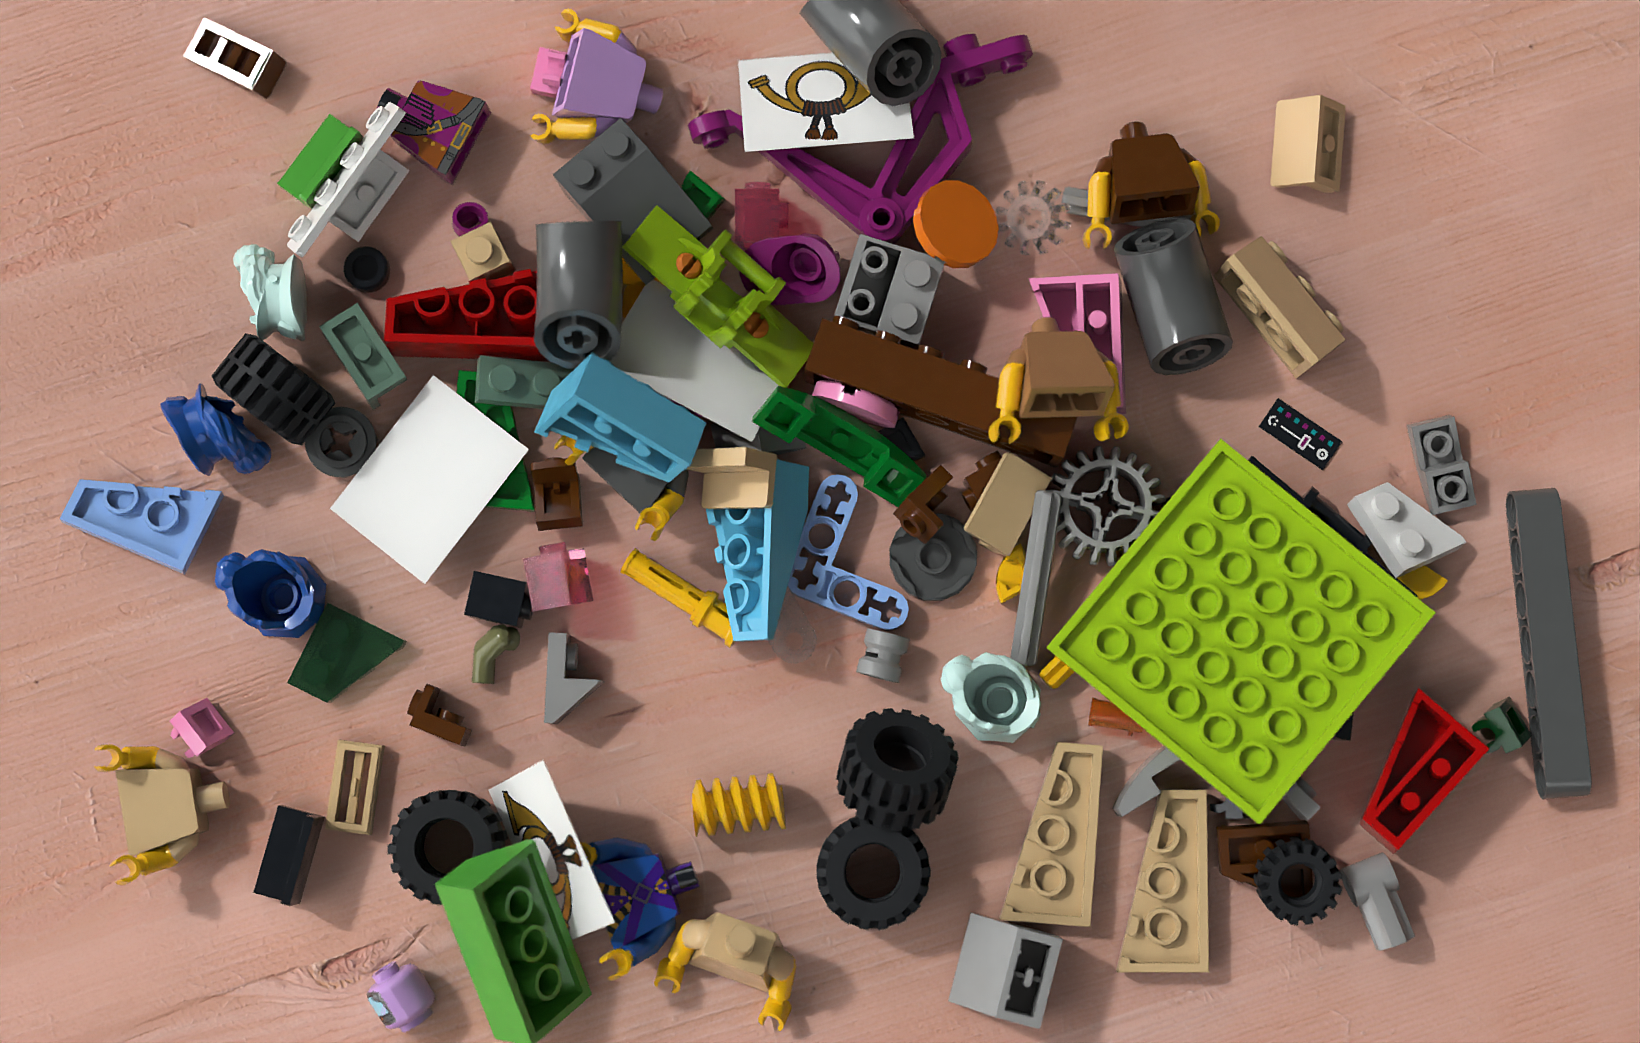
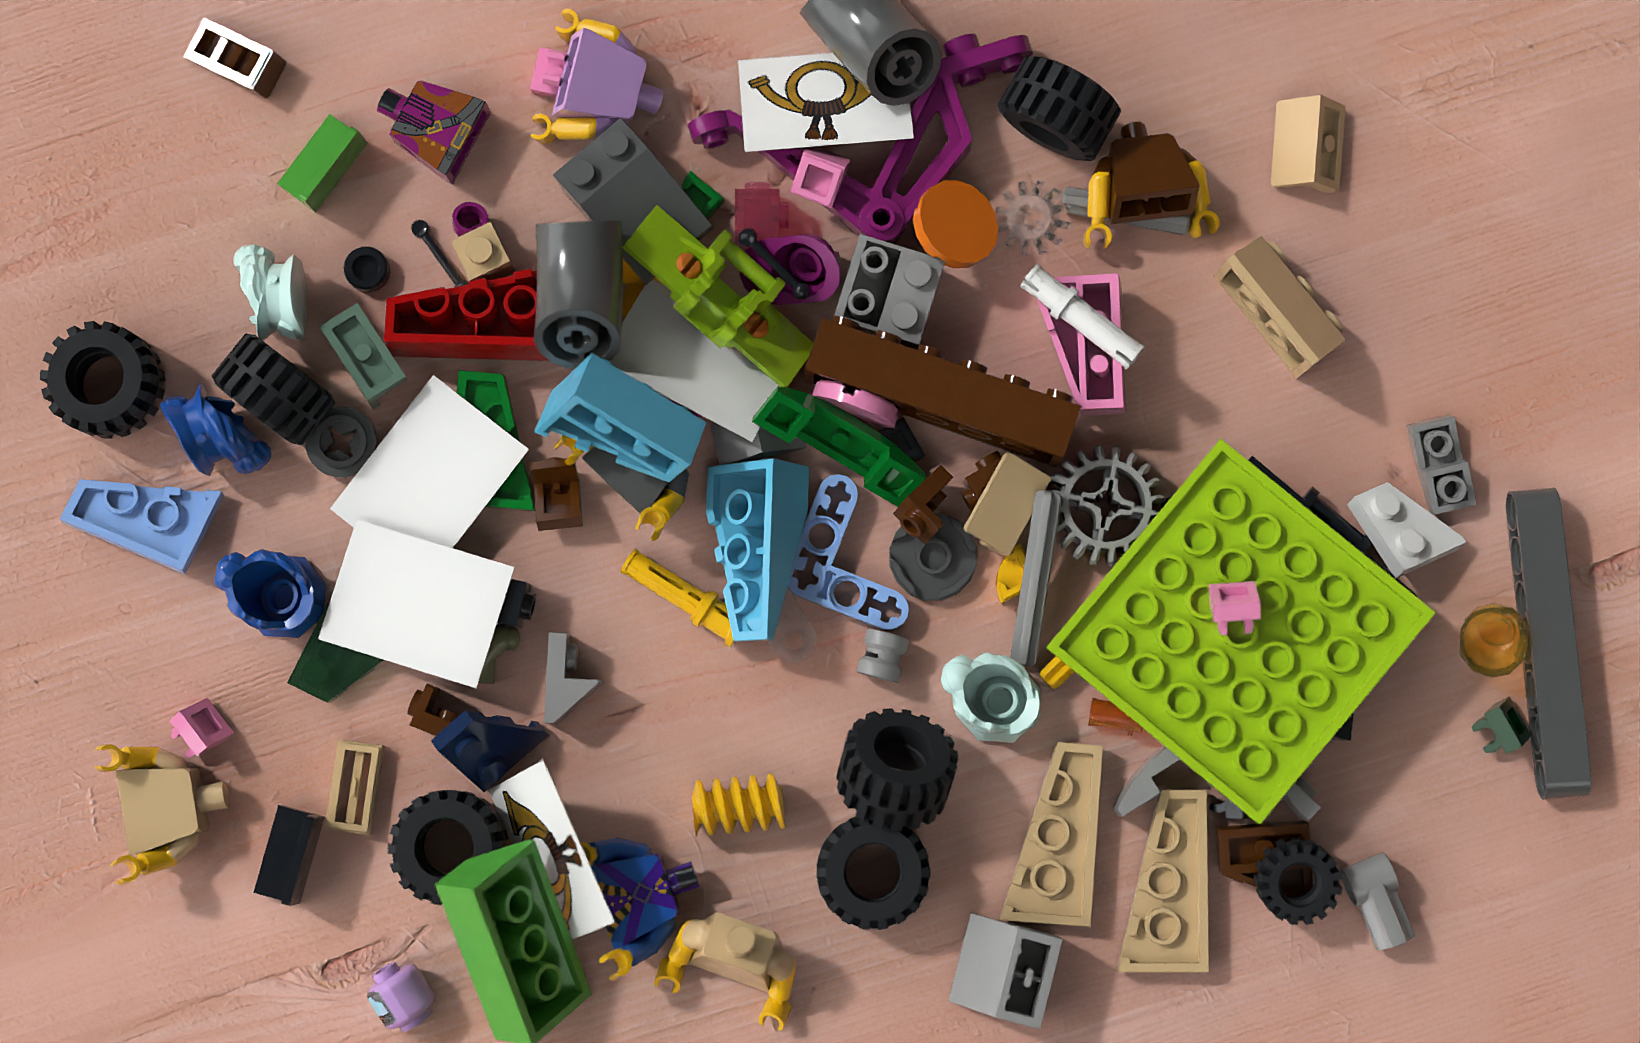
(73, 360): none -> black tyre
(359, 187): white bracket -> none
(416, 603): none -> white sticker
(421, 230): none -> black hinge
(487, 746): none -> dark blue wing
(516, 381): sand green plate -> none
(557, 577): clear pink brick -> none
(736, 477): tan panel -> none
(748, 238): none -> black hinge
(820, 175): none -> bright pink slope
(1058, 377): medium nougat torso -> none
(1059, 108): none -> black tyre
(1071, 308): none -> white pin
(1173, 296): dark grey brick -> none
(1234, 603): none -> bright pink tile
(1300, 434): black sticker -> none
(1419, 772): red wedge -> none
(1423, 582): yellow tile -> none
(1494, 640): none -> clear yellow hair

